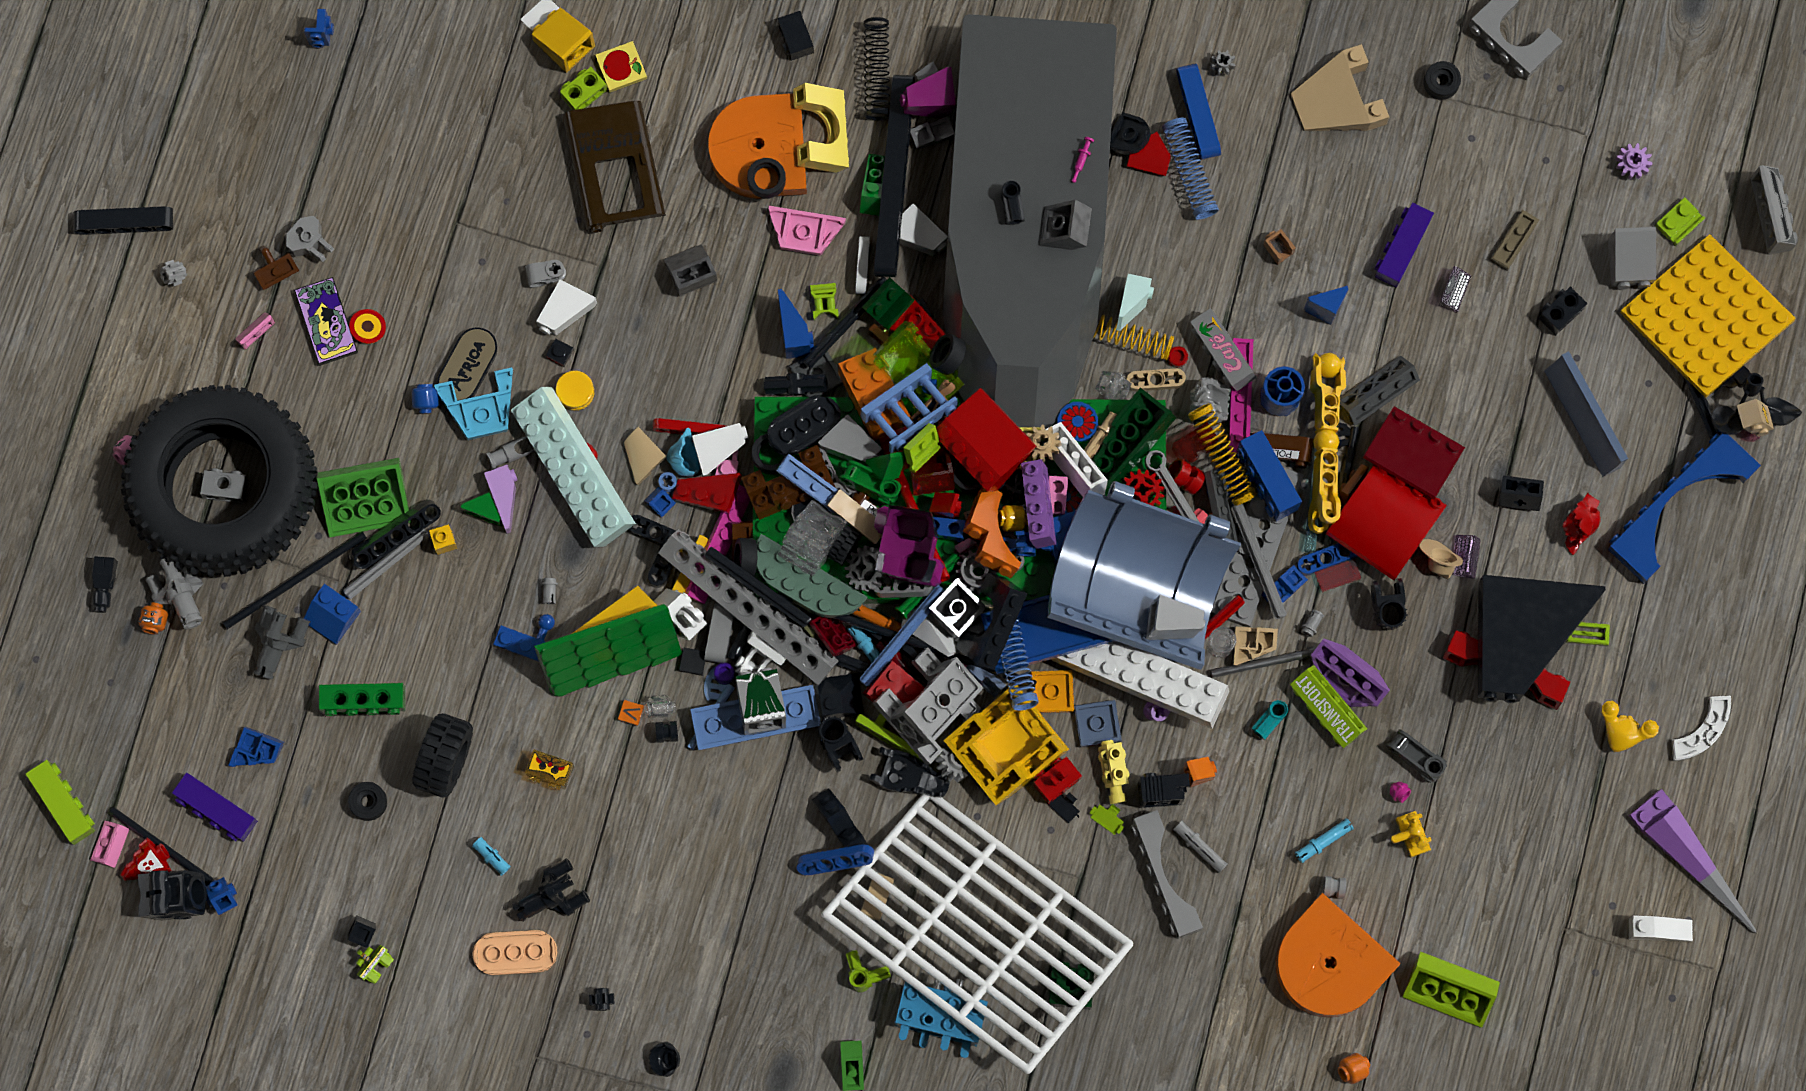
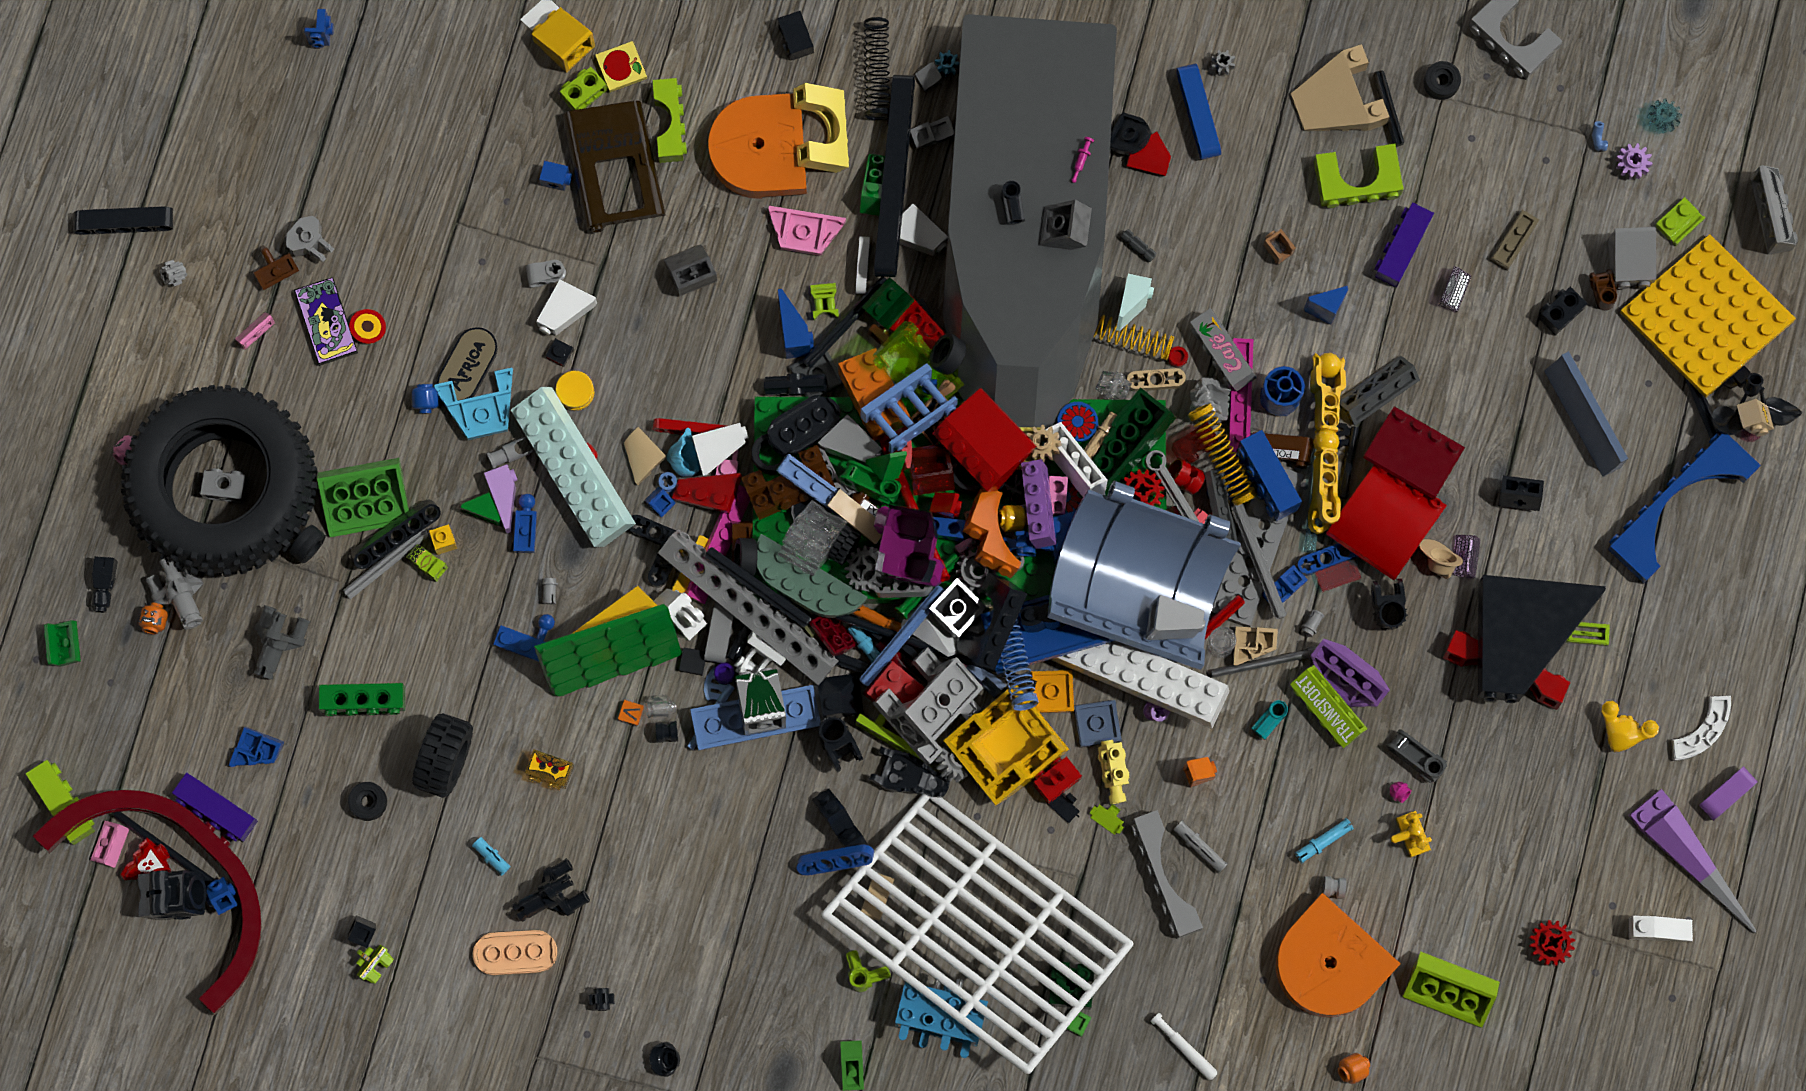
(62, 643): none -> green bracket
(218, 848): none -> dark red arch
(294, 580): black piece -> none
(307, 544): none -> black tyre
(331, 614): blue slope -> none
(427, 562): none -> lime leg
(525, 525): none -> blue plate
(555, 176): none -> blue brick
(670, 143): none -> lime arch
(766, 193): black tyre -> none
(922, 447): lime plate -> none
(930, 96): magenta slope -> none
(947, 57): none -> medium azure gear
(1035, 619): none -> black brick
(1079, 1024): none -> bright green tile
(1138, 245): none -> dark grey axle
(1162, 790): black piece -> none
(1191, 1054): none -> white piece
(1199, 213): medium blue piece -> none
(1336, 191): none -> lime arch
(1355, 480): reddish brown plate -> none
(1384, 93): none -> black axle
(1556, 950): none -> red gear
(1581, 522): red piece -> none
(1597, 133): none -> medium blue arm
(1603, 285): none -> reddish brown piece
(1664, 108): none -> clear light blue gear
(1728, 793): none -> medium lavender beam

